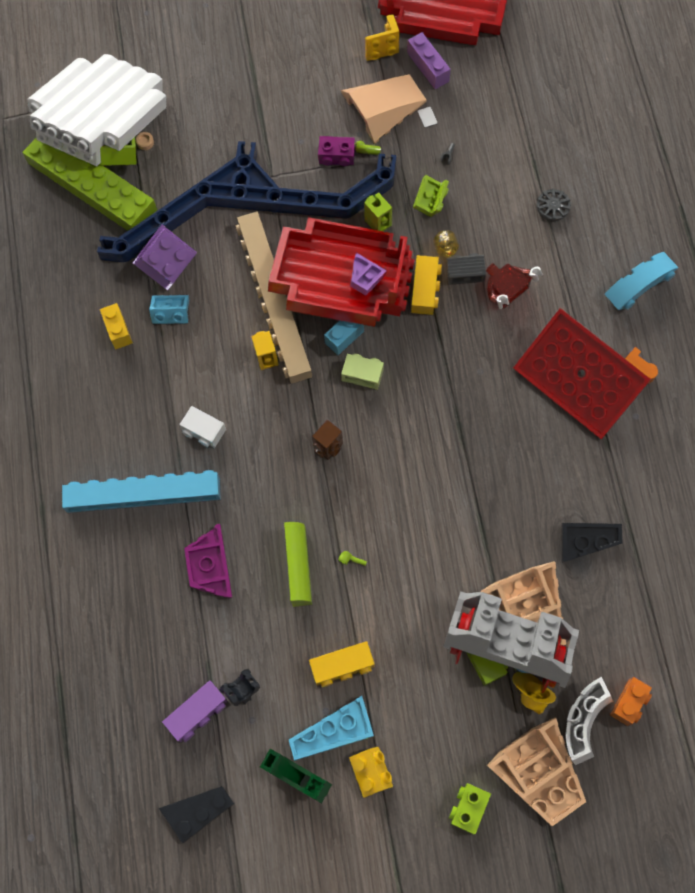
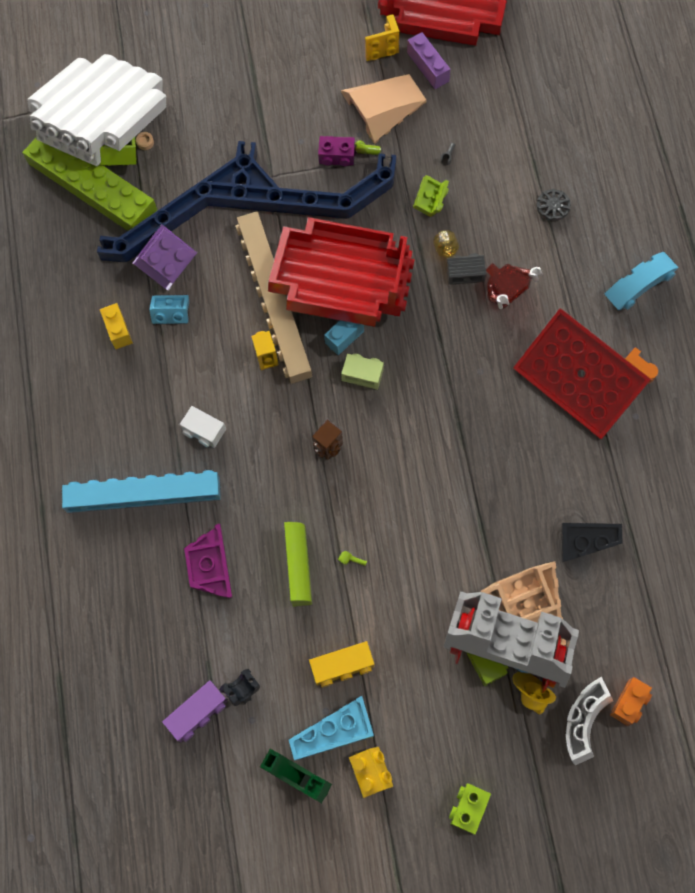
(196, 812): black wing -> none
(365, 274): medium lavender wing -> none
(378, 212): lime brick -> none
(426, 285): yellow brick -> none
(427, 116): white sticker -> none
(541, 772): light nougat wedge -> none

